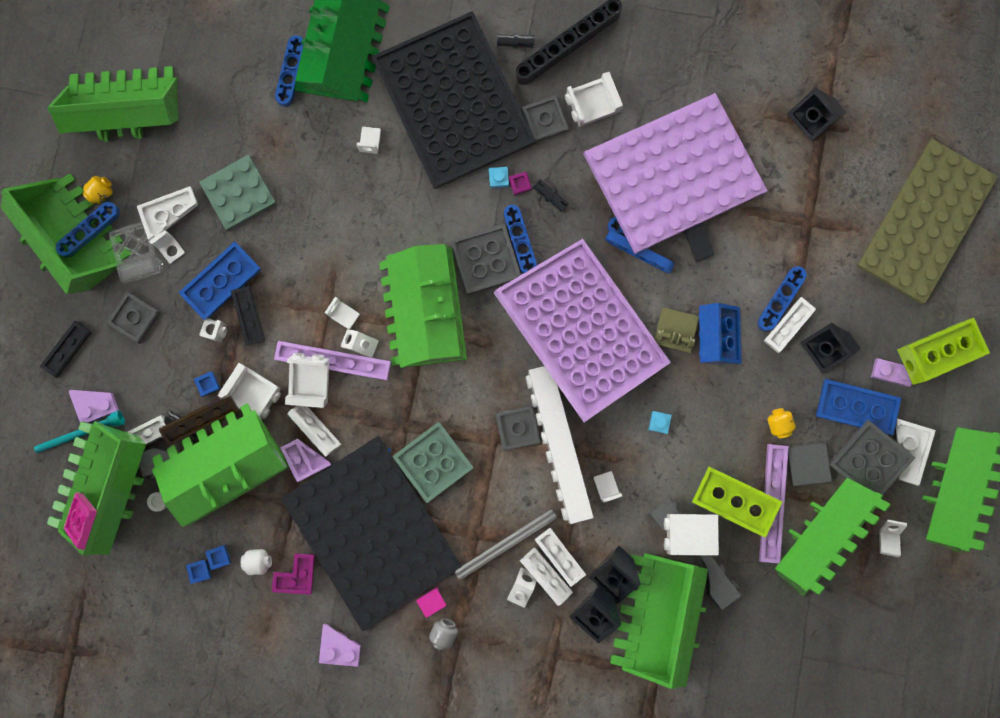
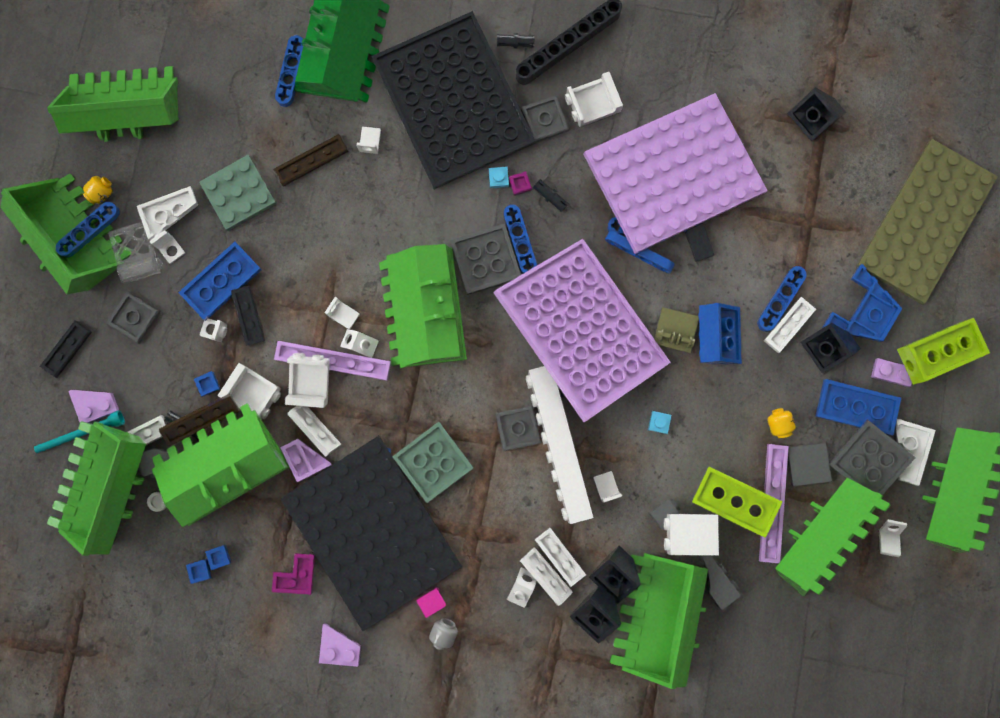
(80, 520): dark pink tile -> none
(256, 562): white head -> none
(310, 160): none -> dark brown tile
(505, 544): light grey axle -> none
(875, 312): none -> blue wing

